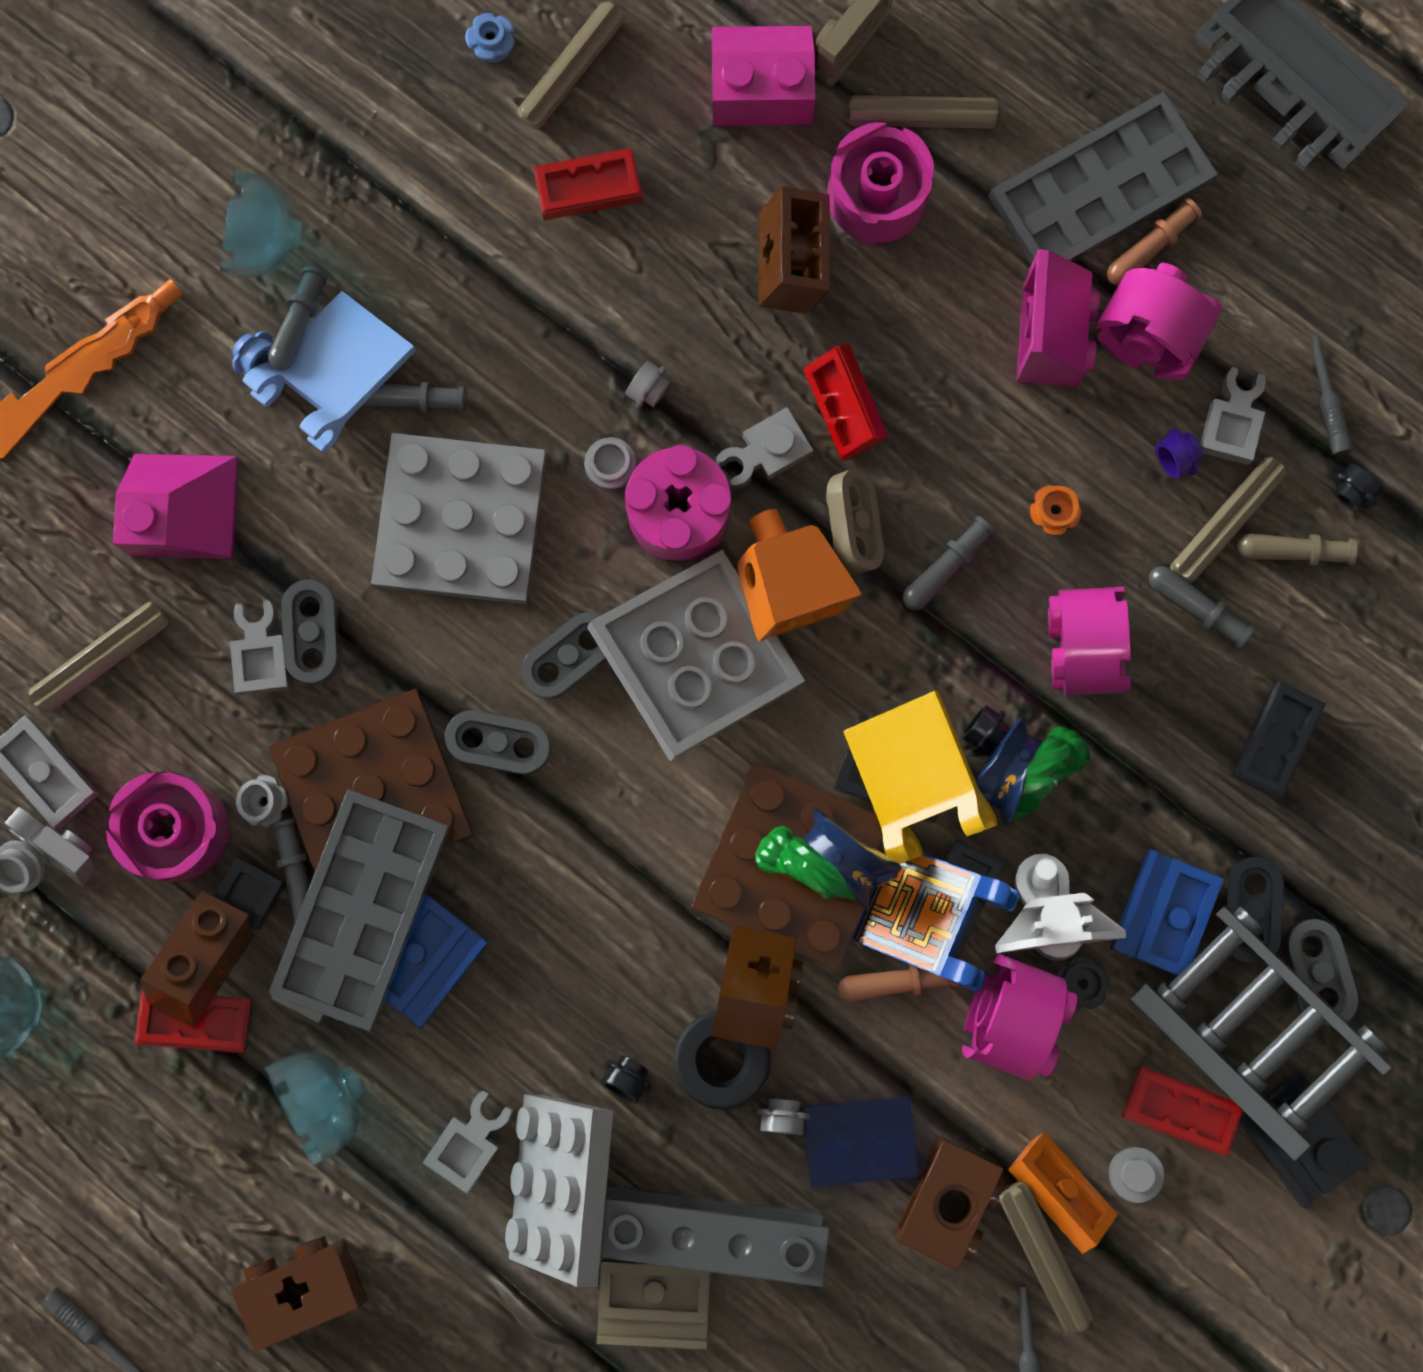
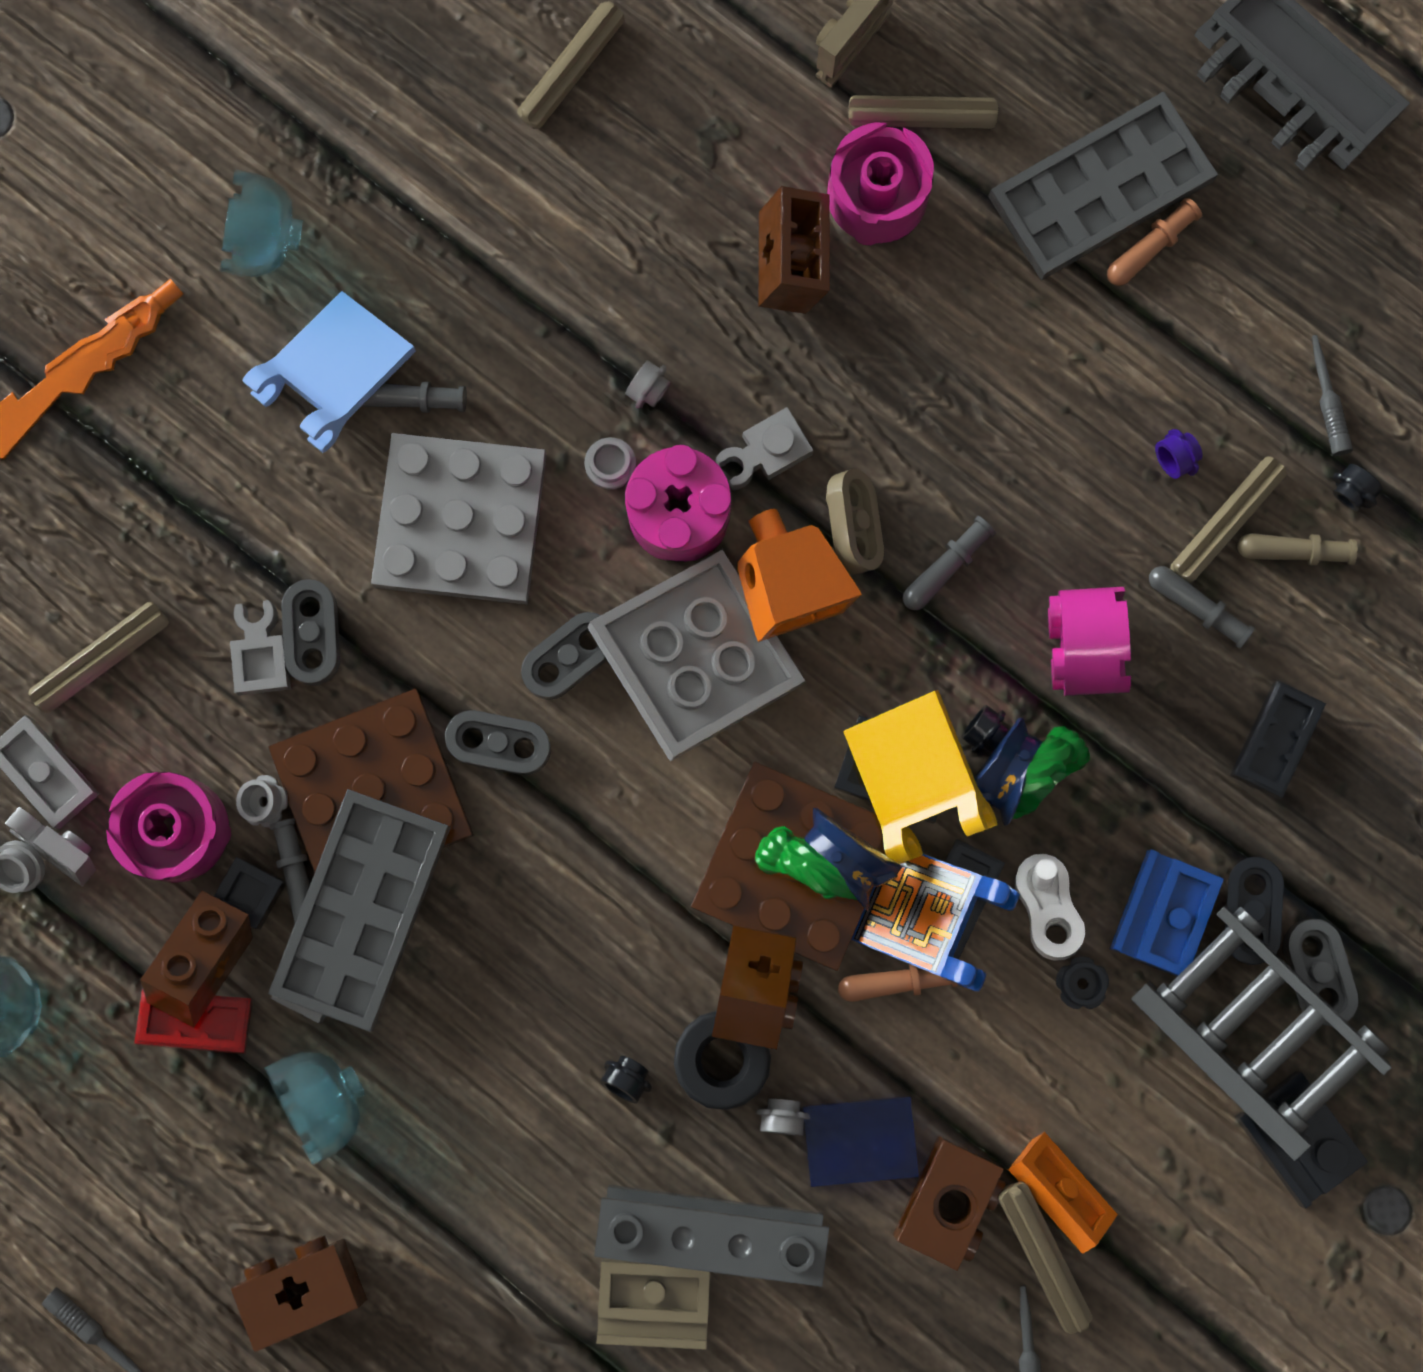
(177, 506): dark pink slope -> none
(251, 351): medium blue plate -> none
(301, 308): dark grey piece -> none
(433, 961): blue plate -> none
(465, 1147): light grey plate -> none
(495, 49): medium blue plate -> none
(560, 1188): light grey plate -> none
(588, 184): red plate -> none
(763, 75): dark pink slope -> none
(845, 402): red plate -> none
(1018, 1019): dark pink brick -> none
(1056, 322): dark pink slope -> none
(1058, 922): white piece -> none
(1063, 498): orange plate -> none
(1136, 1174): light grey plate -> none
(1158, 321): dark pink brick -> none
(1182, 1111): red plate -> none
(1232, 424): light grey plate -> none

